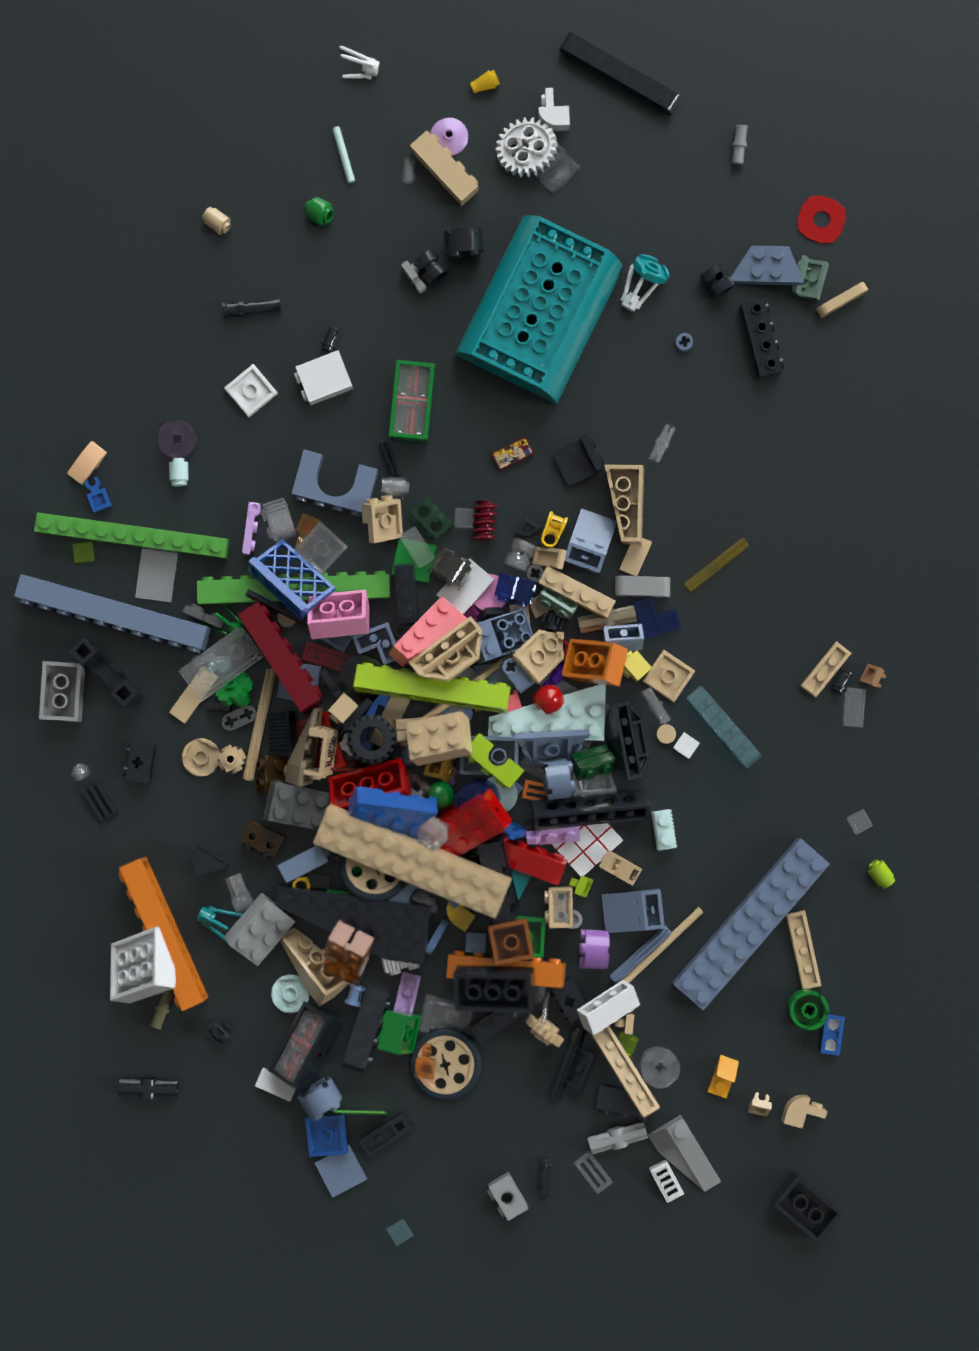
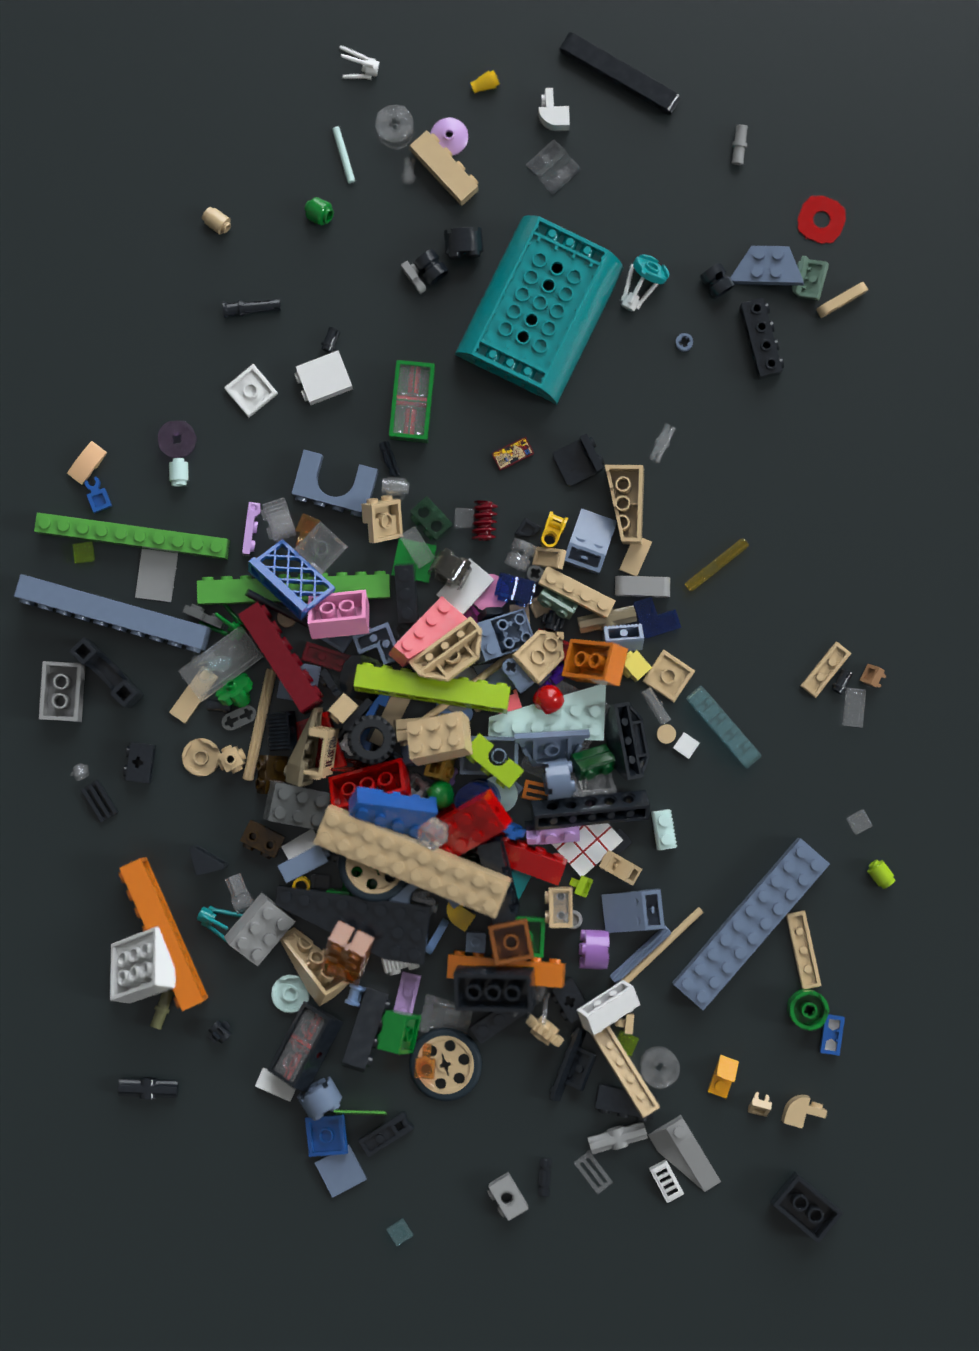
(300, 844): none -> white piece
(391, 116): none -> clear brick
(535, 159): white gear -> none

